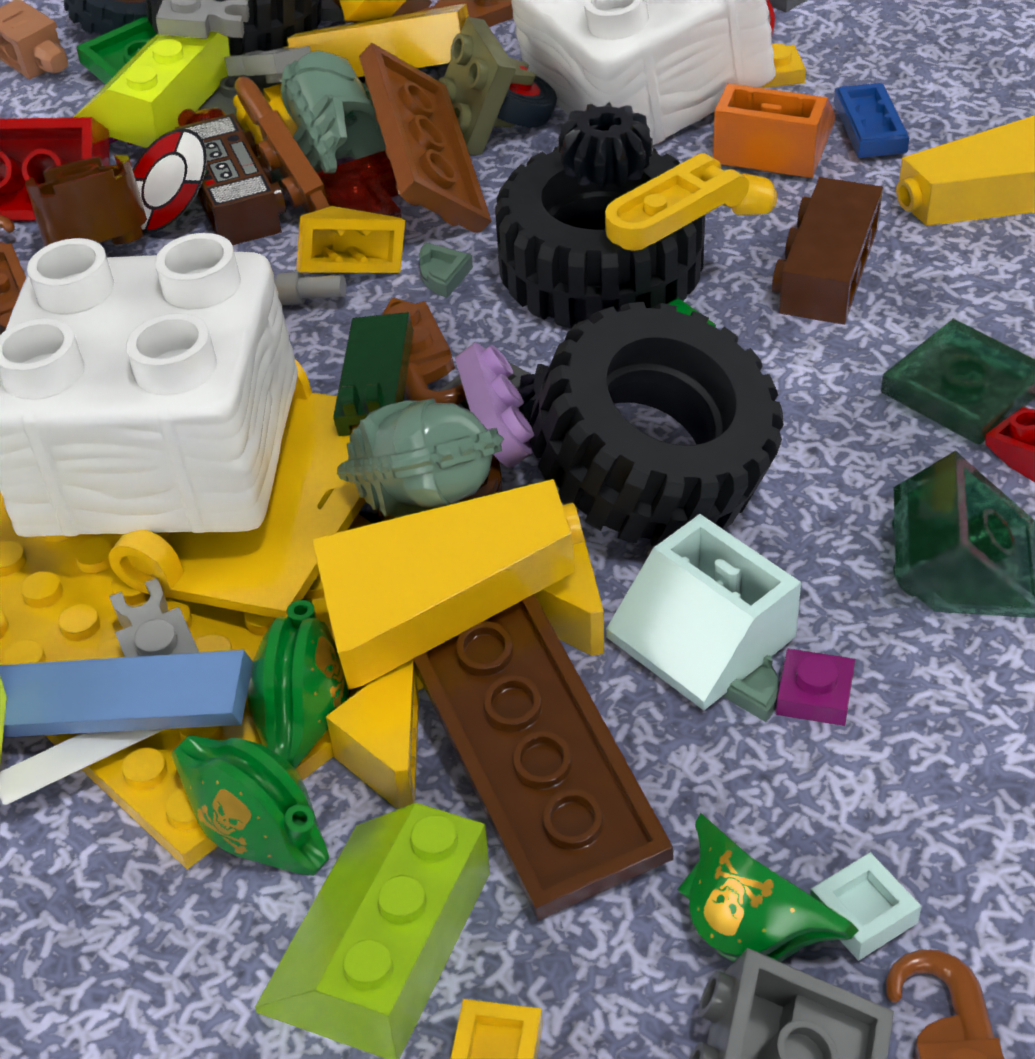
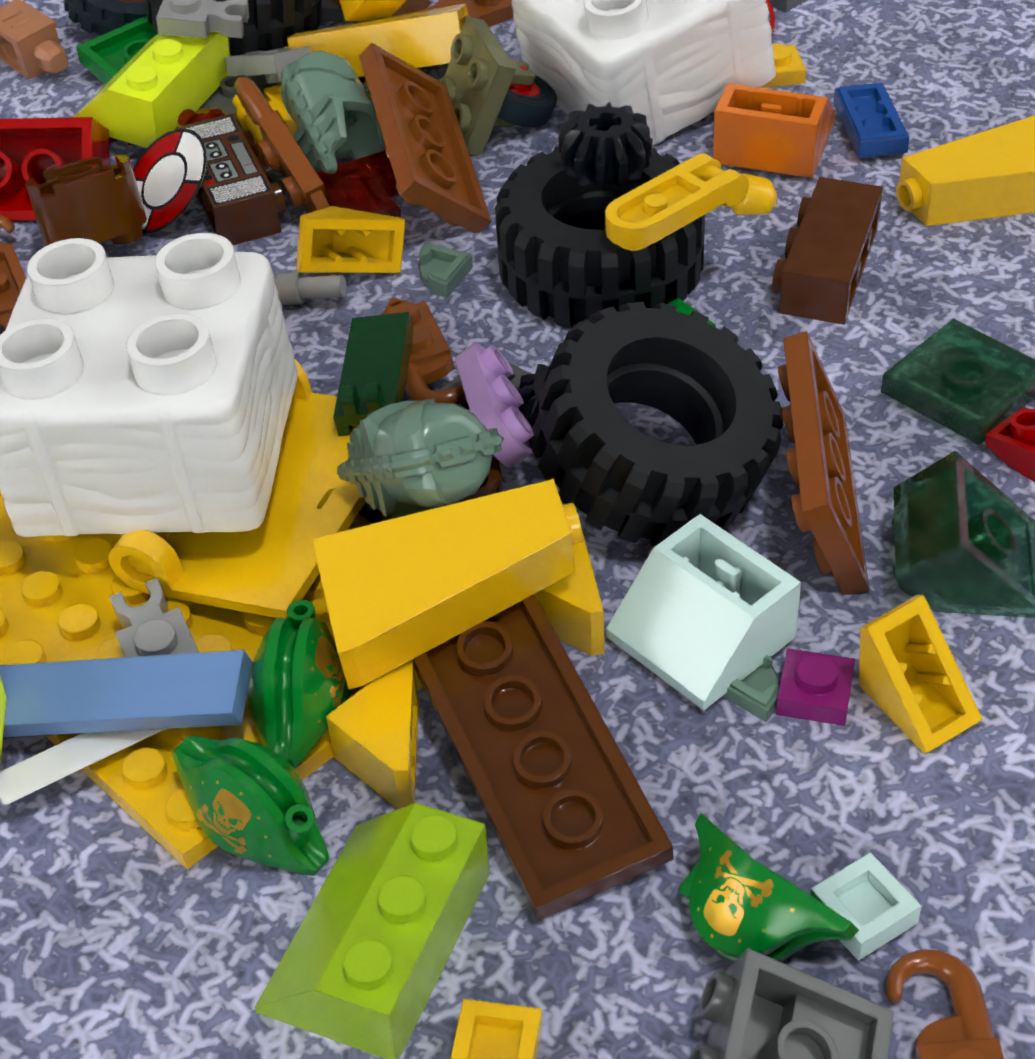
(822, 466): none -> dark orange plate
(915, 676): none -> yellow slope

